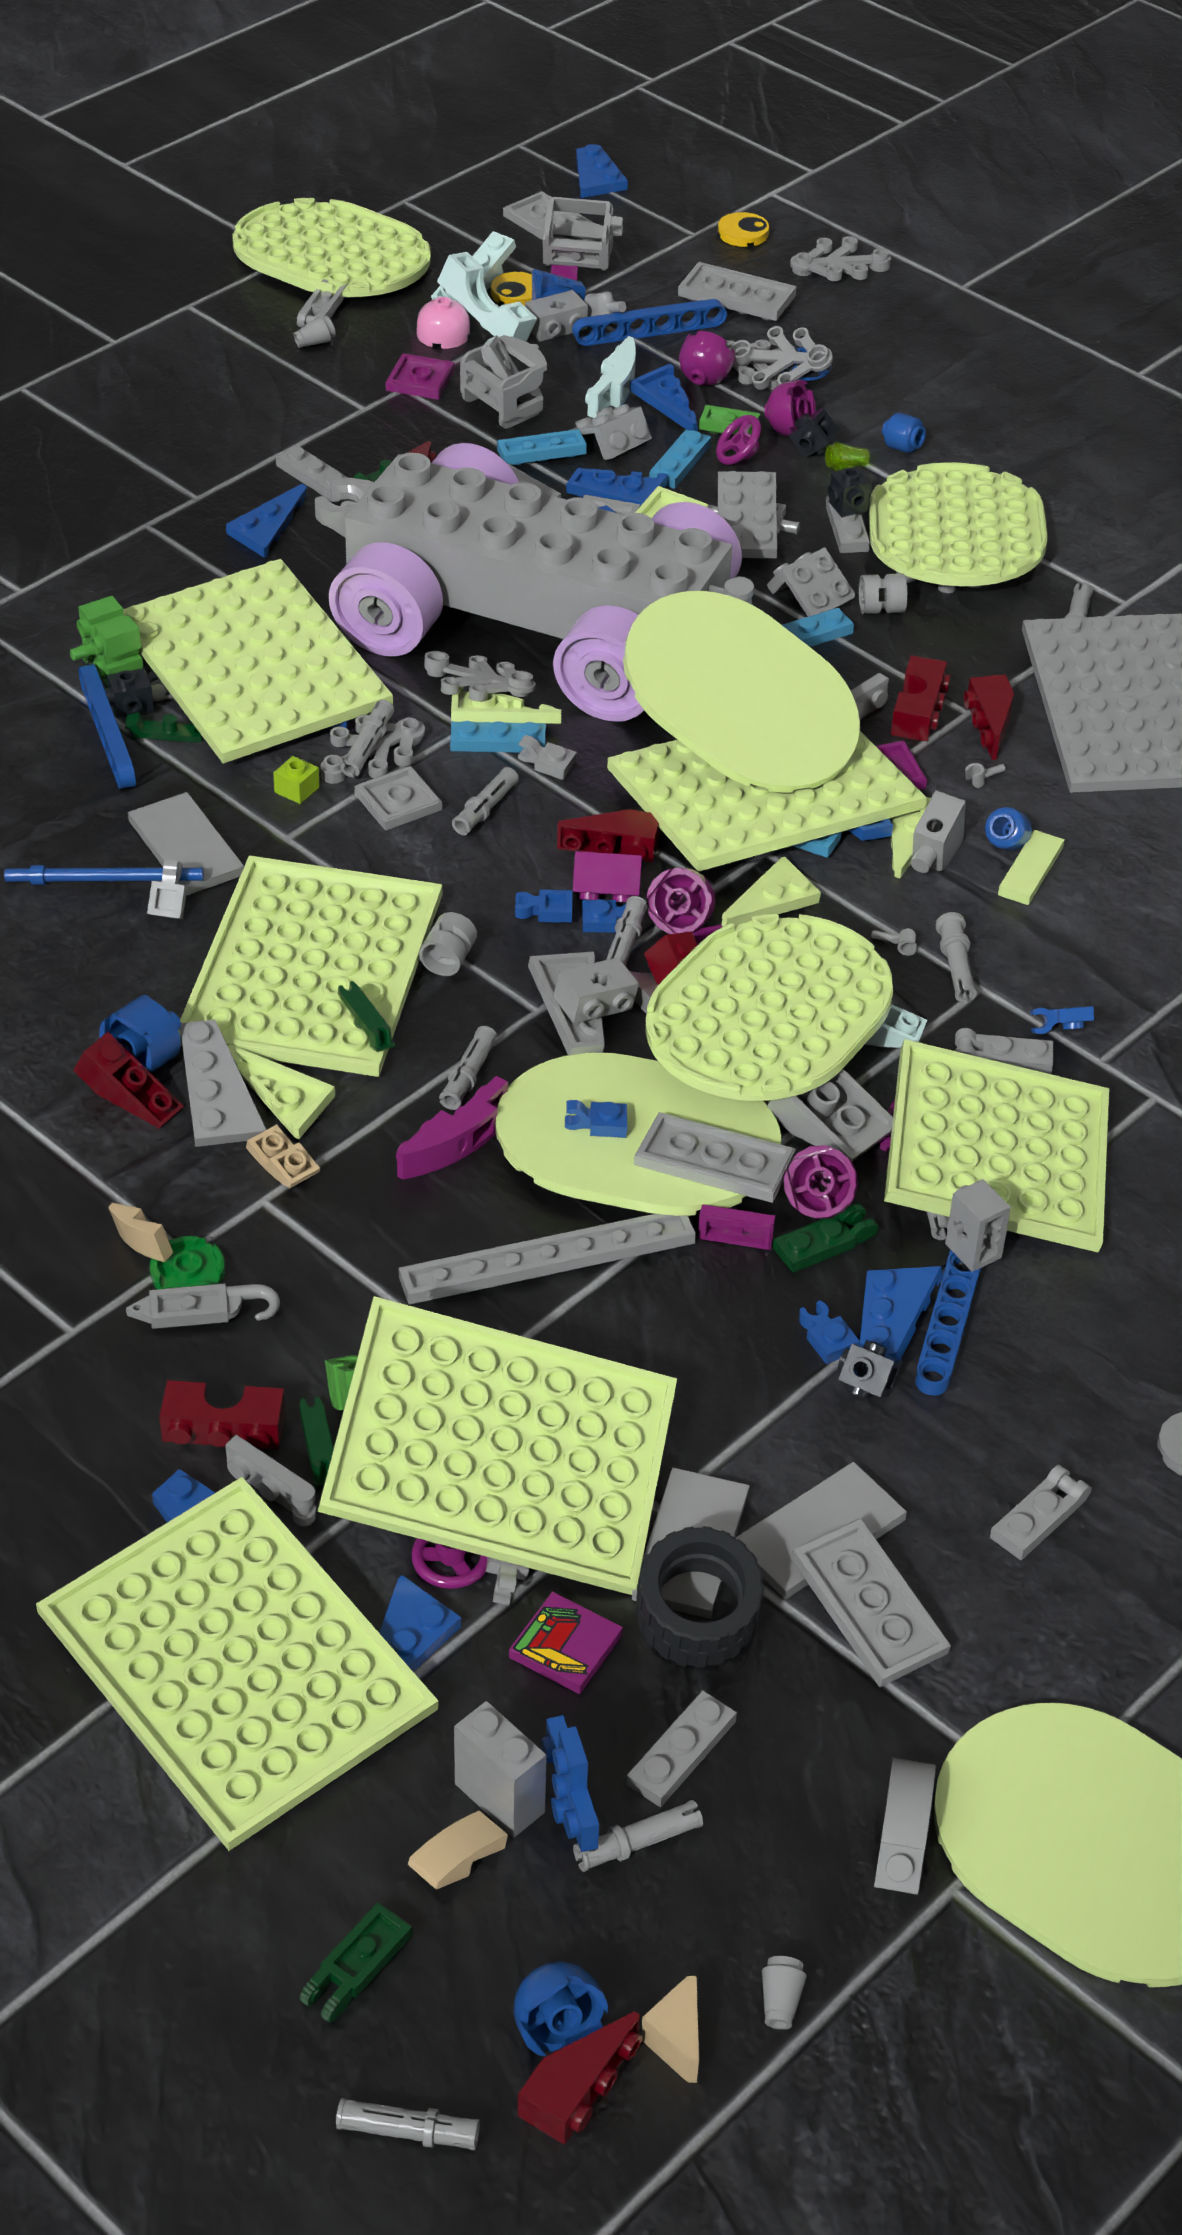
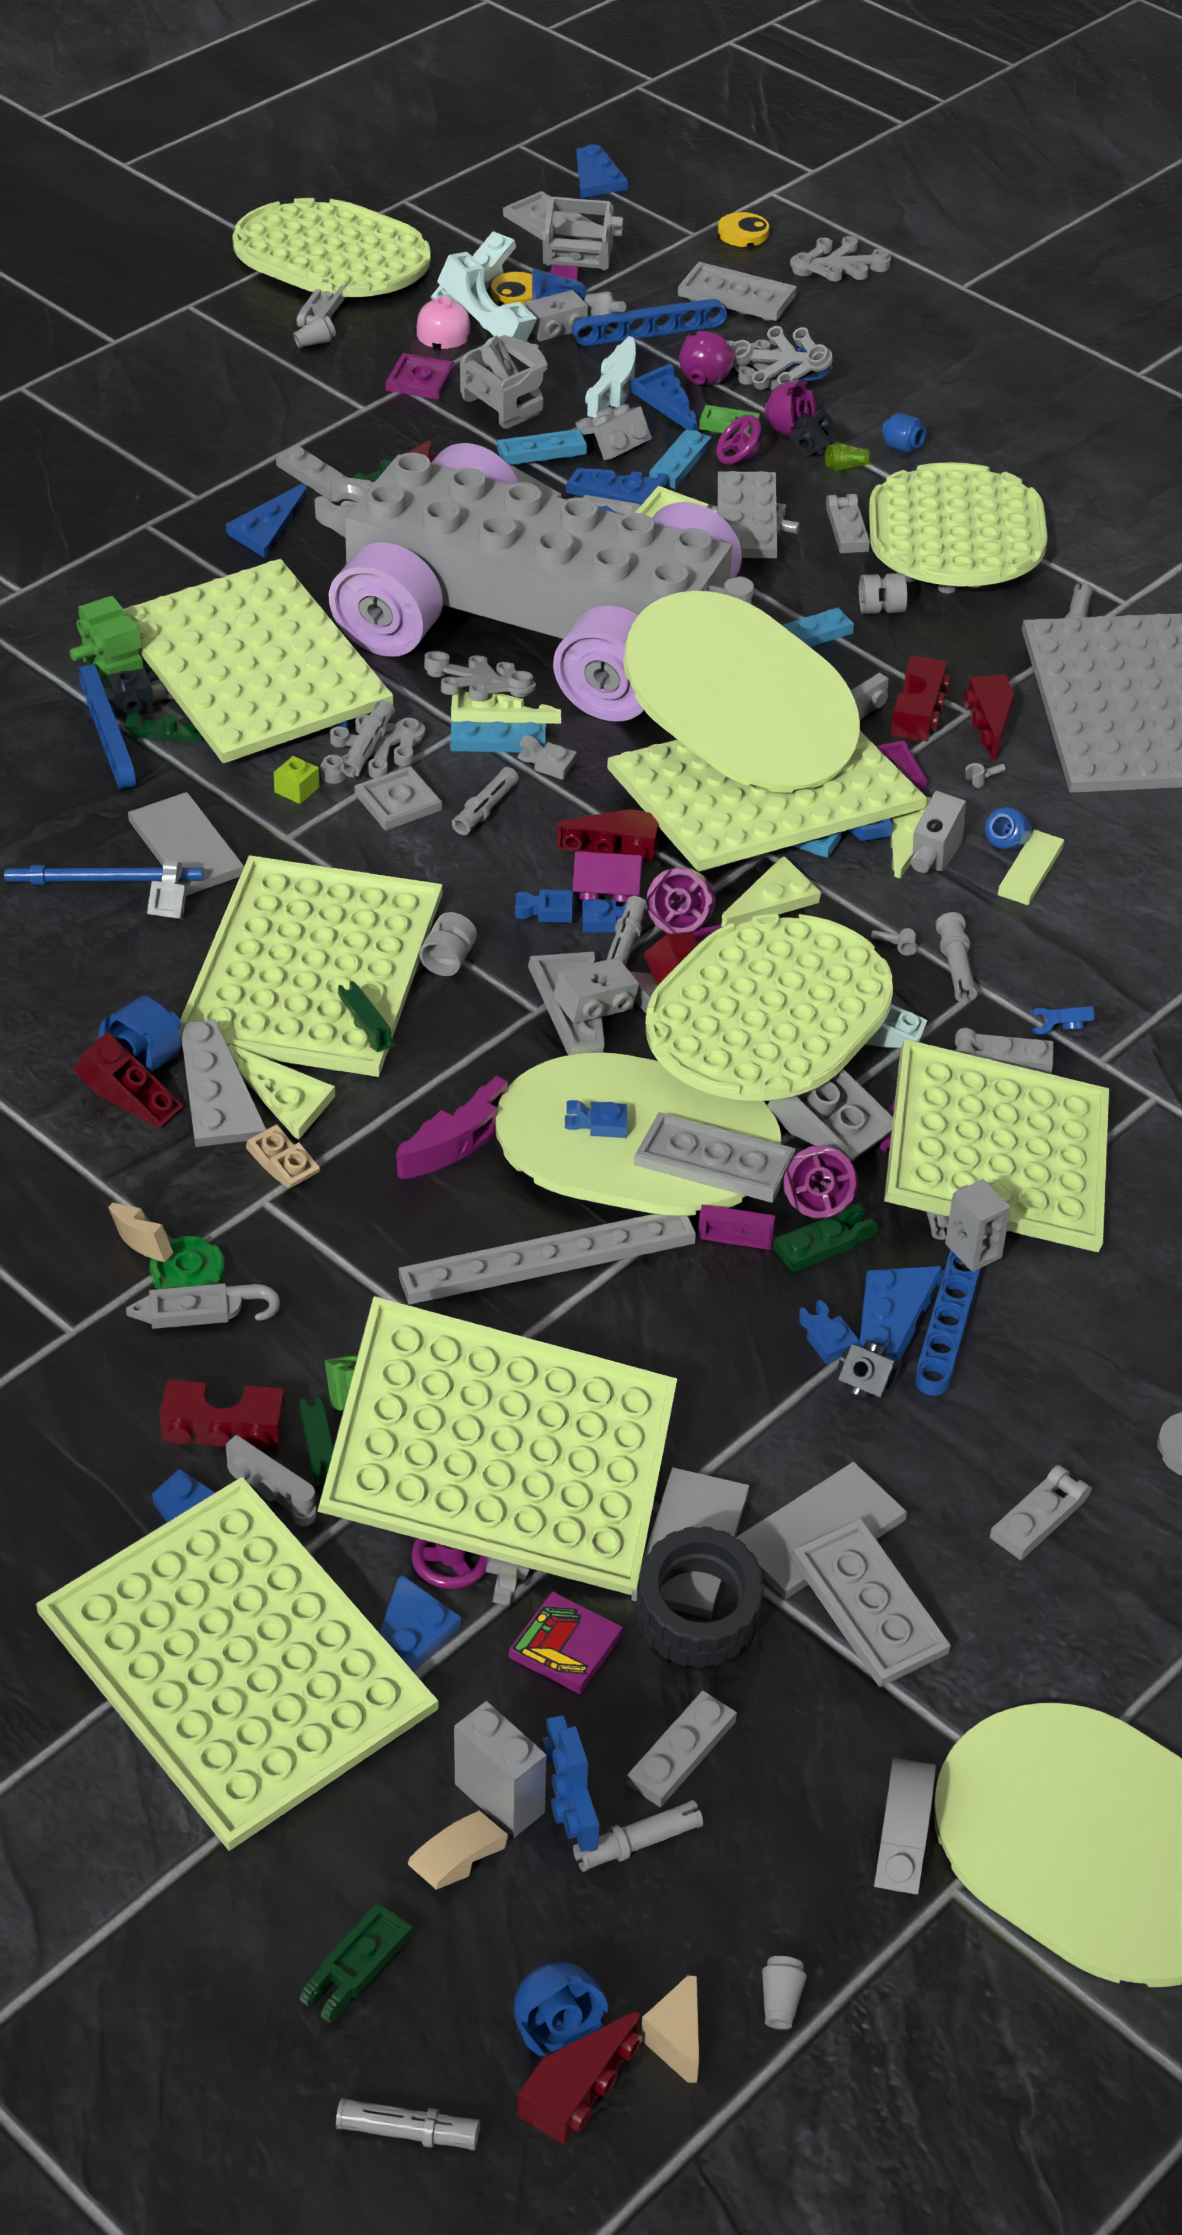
(463, 1076): light grey pin -> none
(814, 582): light grey bracket -> none
(849, 491): black brick -> none

